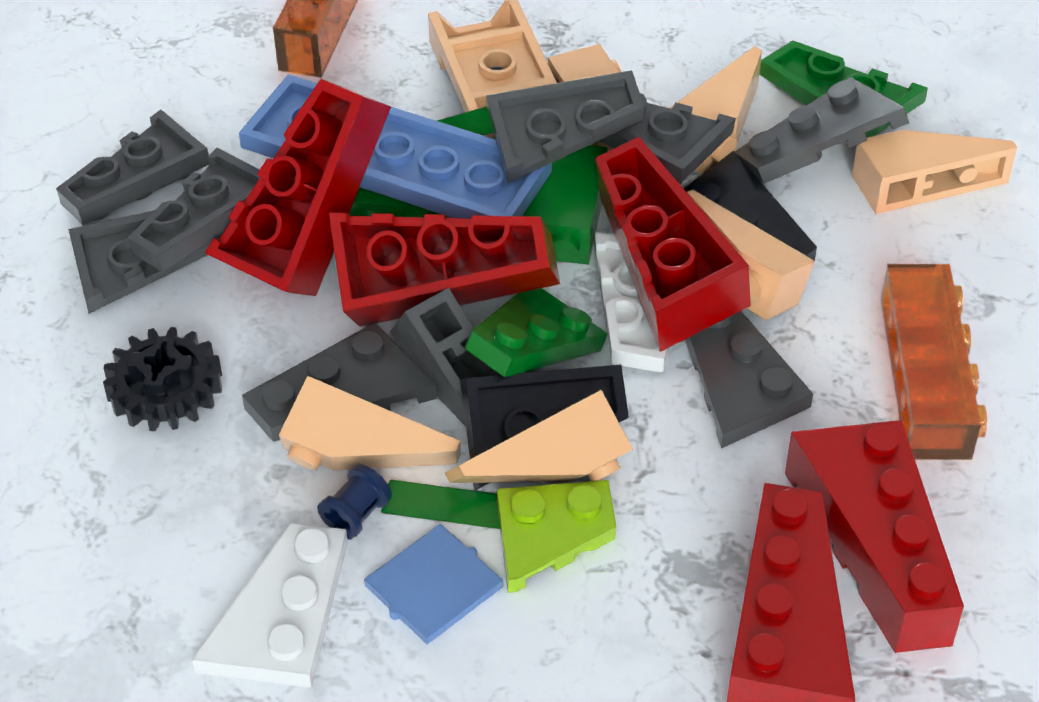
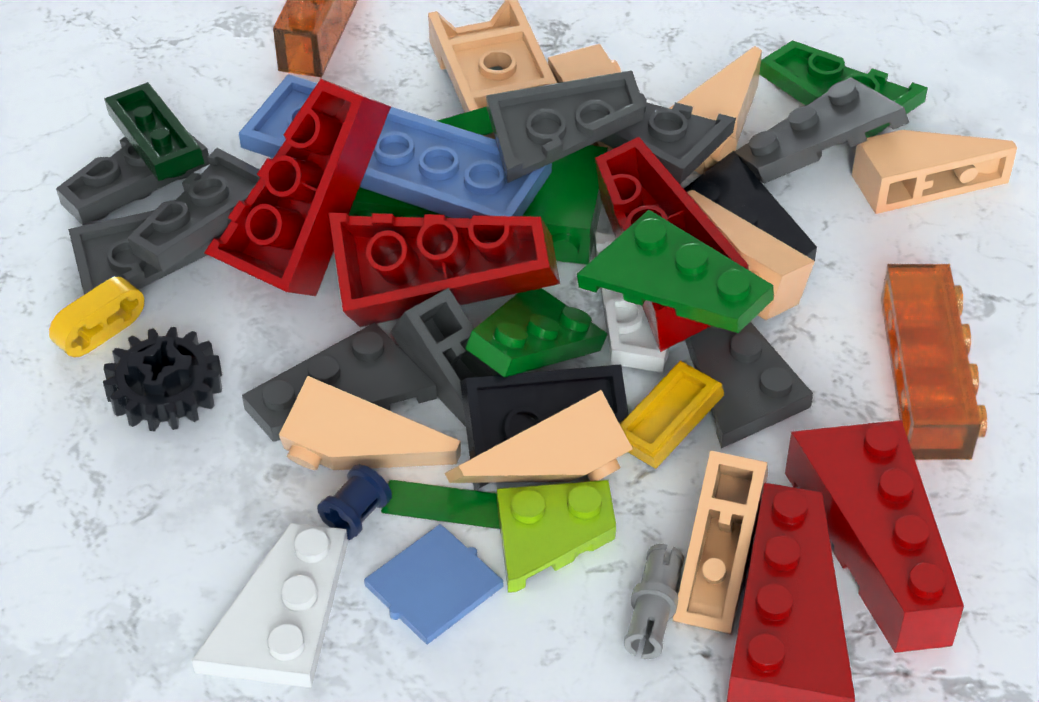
(96, 316): none -> yellow beam
(154, 132): none -> dark green plate
(654, 601): none -> light grey pin
(670, 413): none -> yellow tile
(678, 271): none -> green wing
(721, 542): none -> light nougat slope

